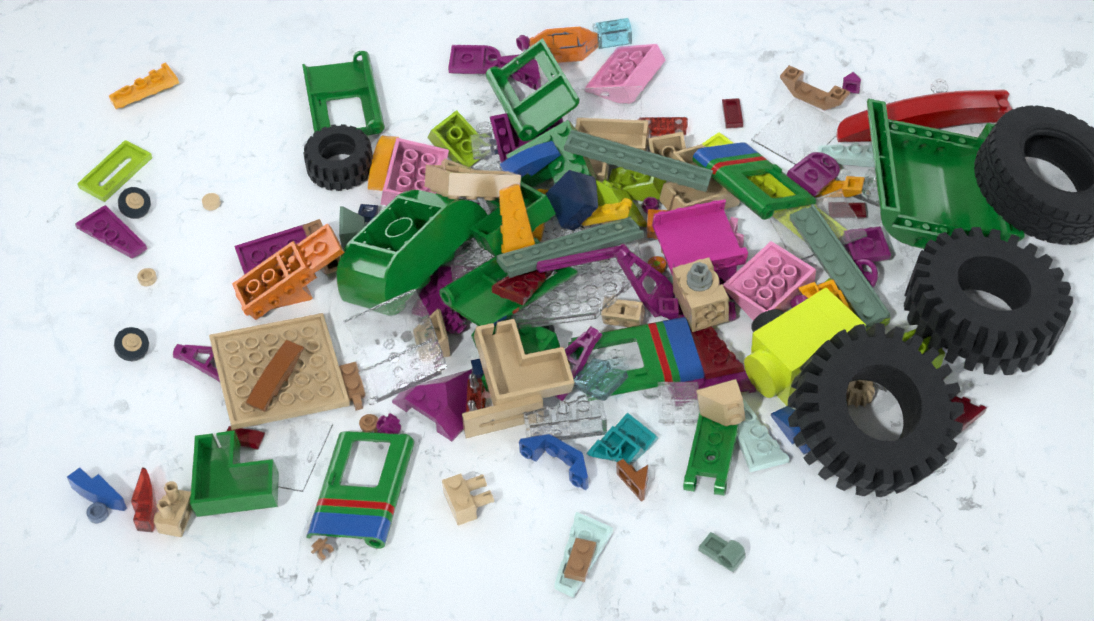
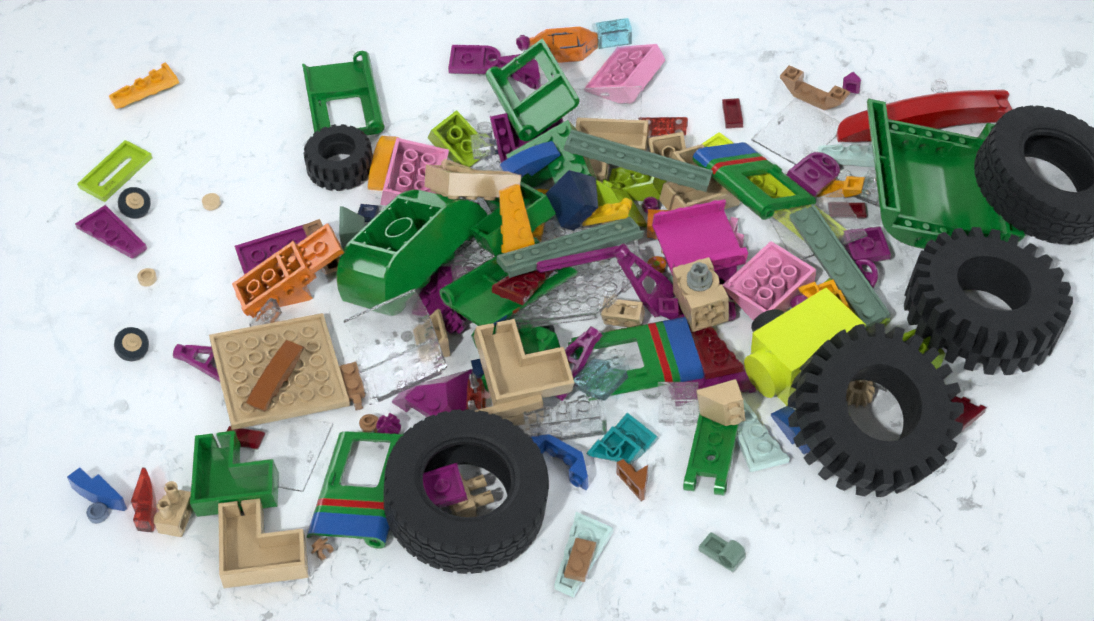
(254, 556): none -> tan piece
(268, 314): none -> clear slope
(444, 486): none -> magenta tile
(458, 541): none -> black tyre

